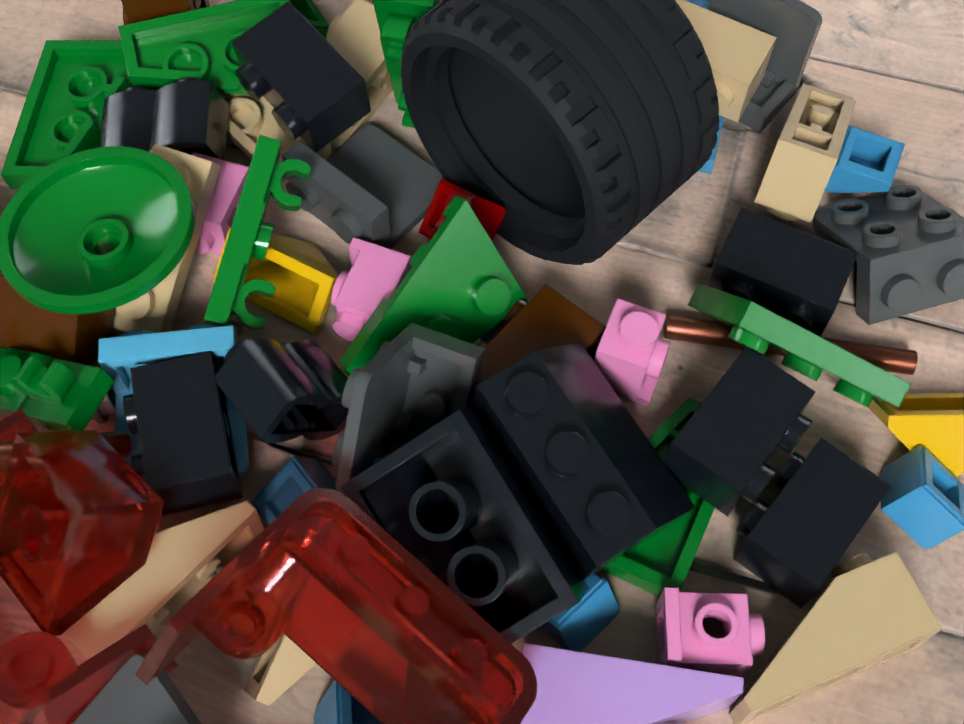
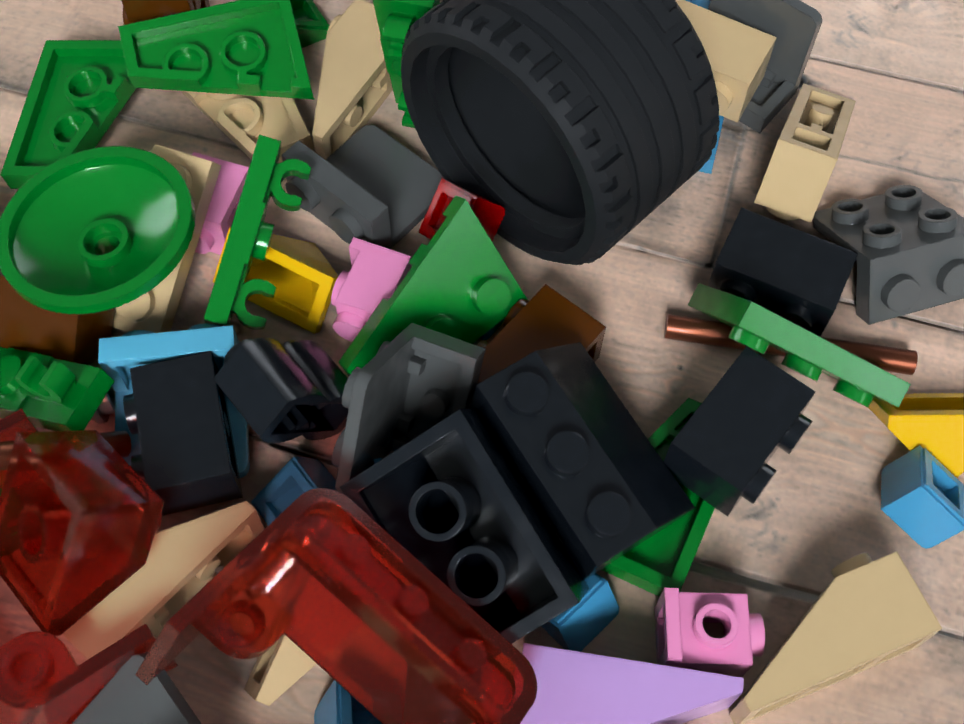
(178, 116): black brick -> none
(301, 76): black brick -> none
(632, 352): bright pink brick -> none
(809, 522): black brick -> none
(865, 163): dark azure slope -> none

